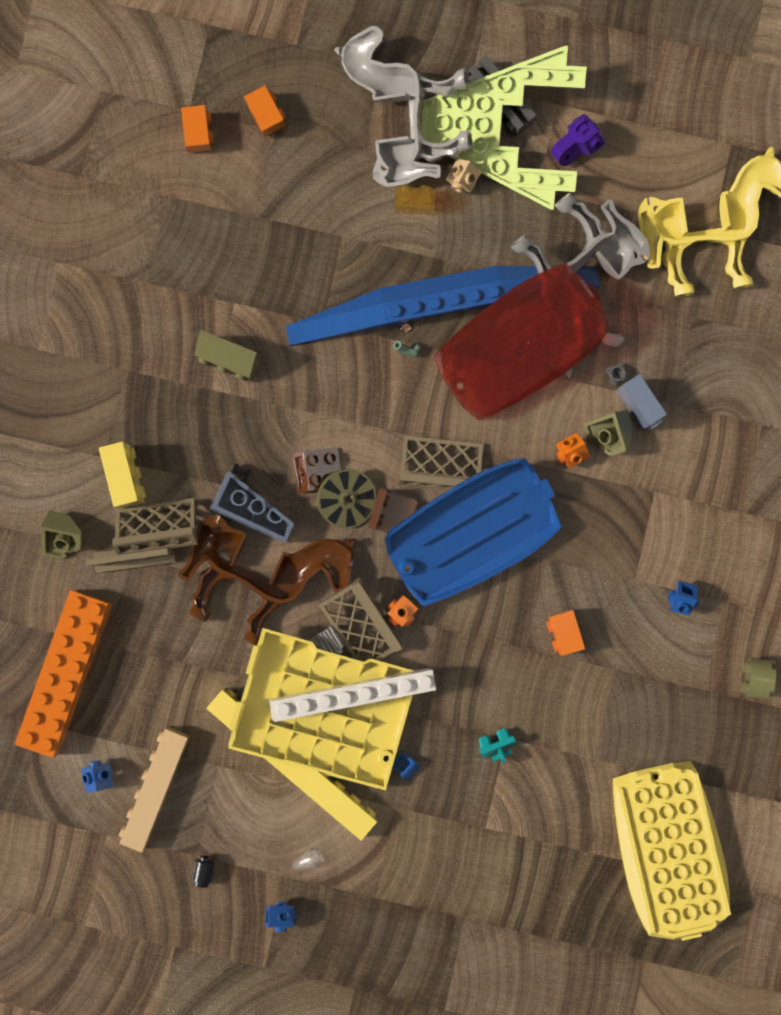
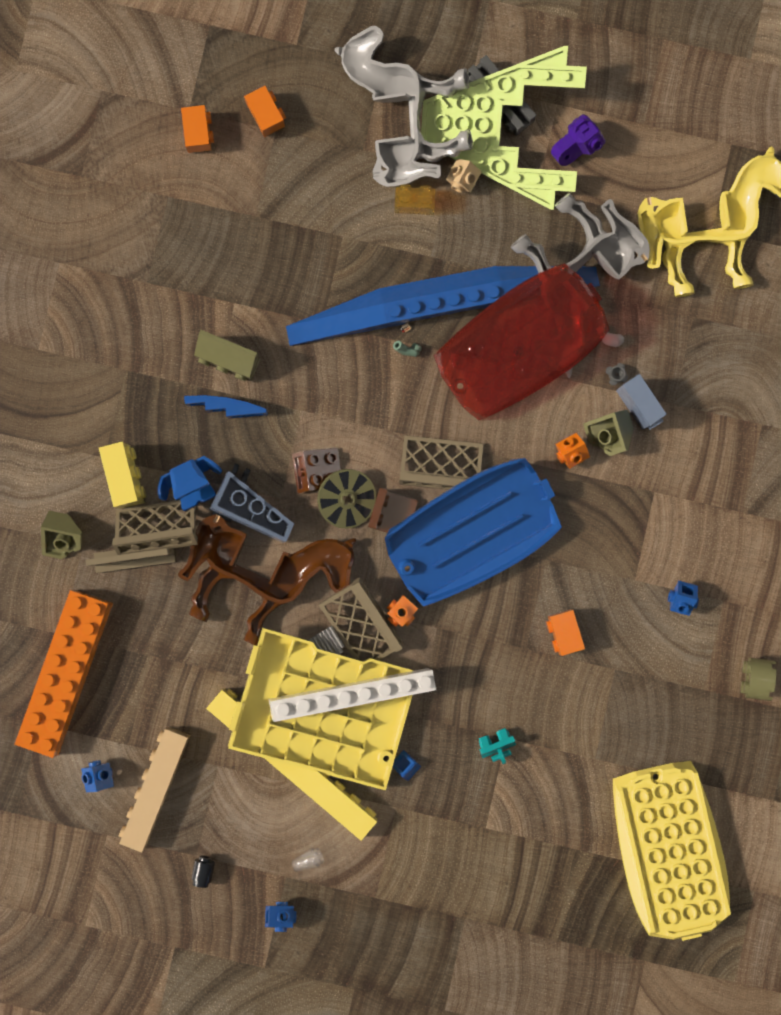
(189, 482): none -> blue piece
(233, 407): none -> blue slope

